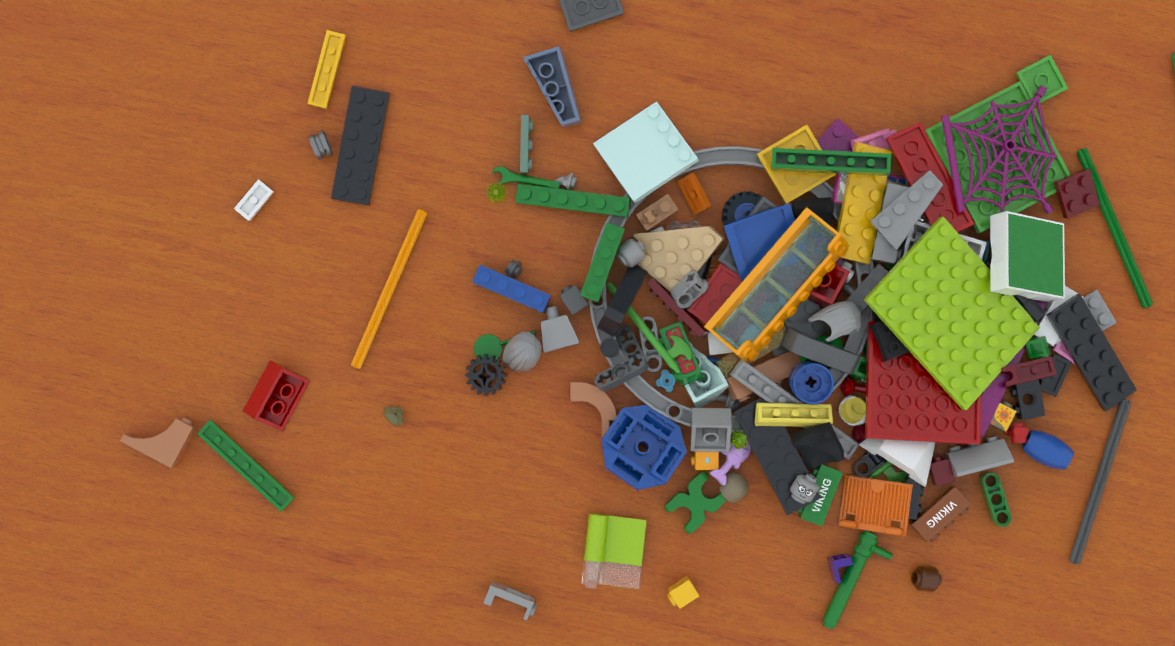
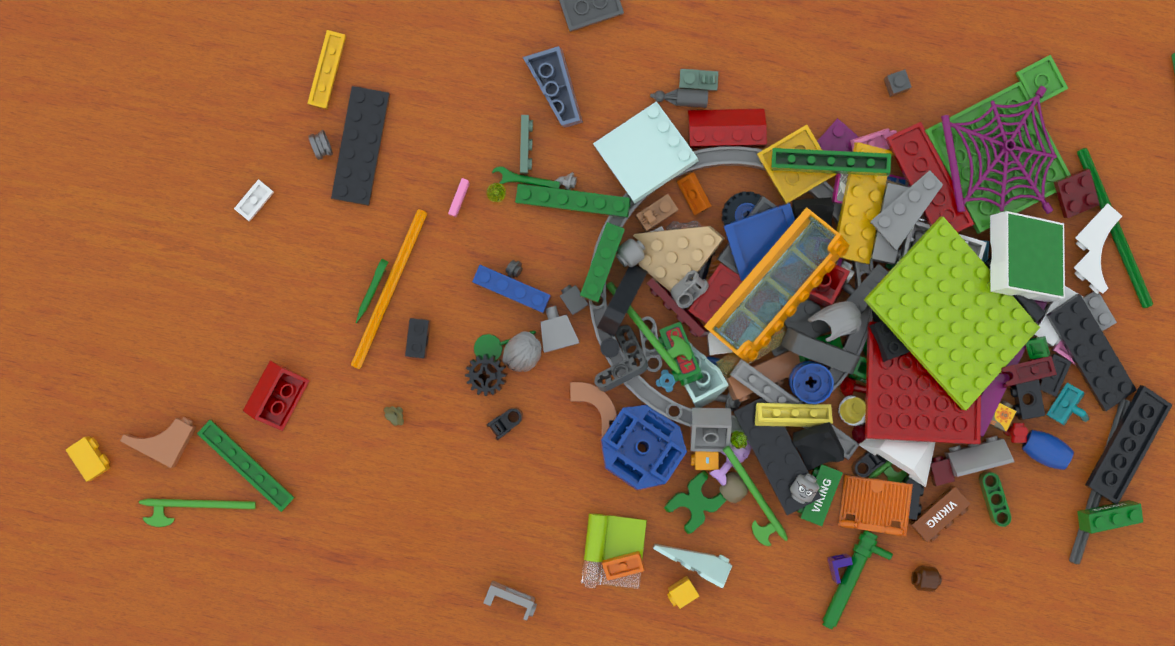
(88, 458): none -> yellow brick
(160, 520): none -> bright green piece
(379, 273): none -> green piece
(417, 338): none -> black brick
(459, 197): none -> bright pink tile
(504, 423): none -> black piece
(623, 565): none -> orange plate
(683, 97): none -> dark grey wheel
(698, 79): none -> sand green plate
(707, 565): none -> light aqua wedge
(727, 128): none -> red slope
(760, 532): none -> bright green piece
(897, 83): none -> dark grey brick
(1067, 404): none -> teal plate
(1093, 239): none -> white arch
(1110, 516): none -> green brick
(1128, 445): none -> black plate

